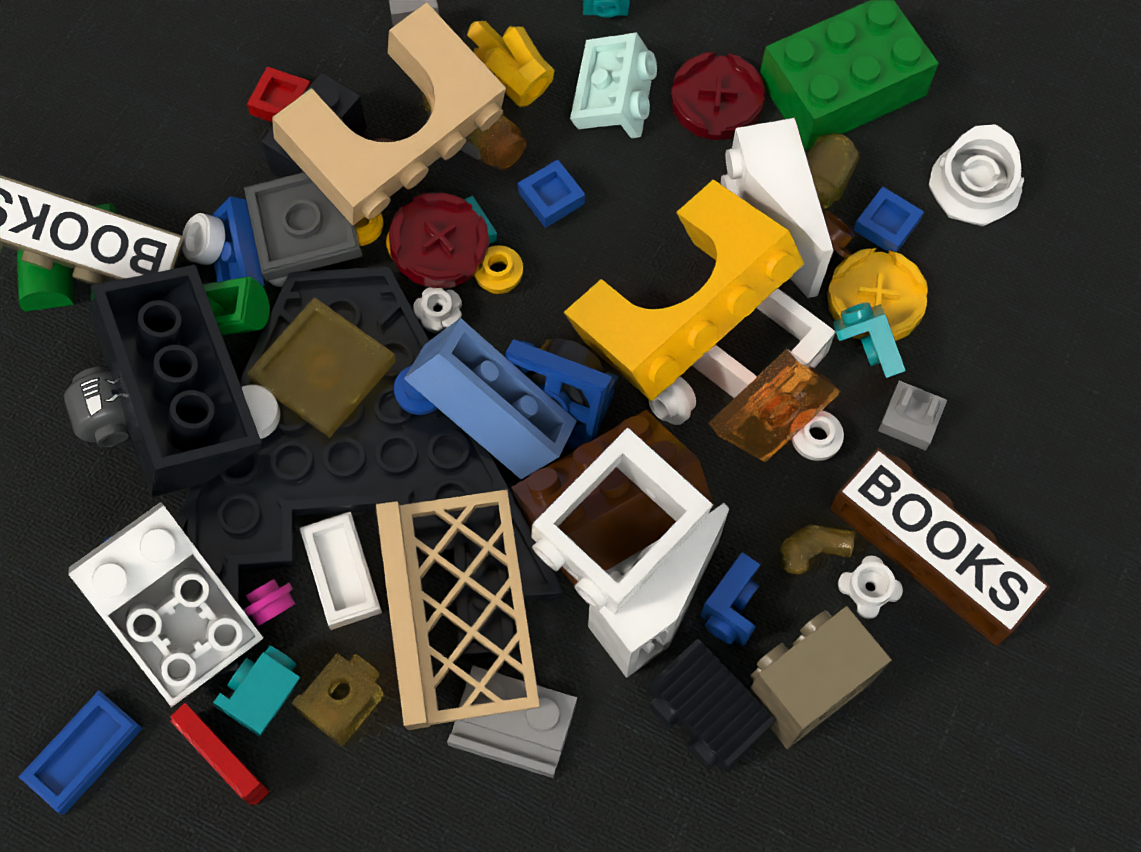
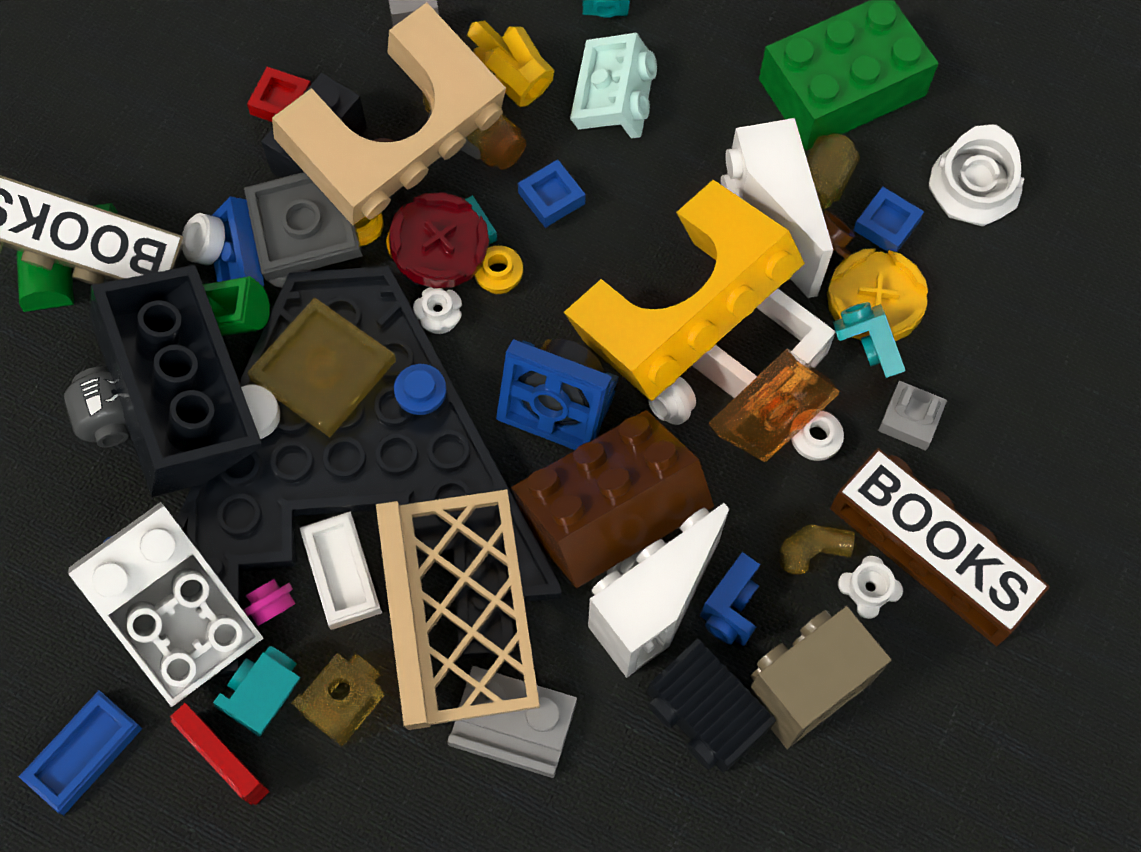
(491, 399): medium blue brick -> none
(654, 478): white window -> none
(717, 95): dark red tile -> none

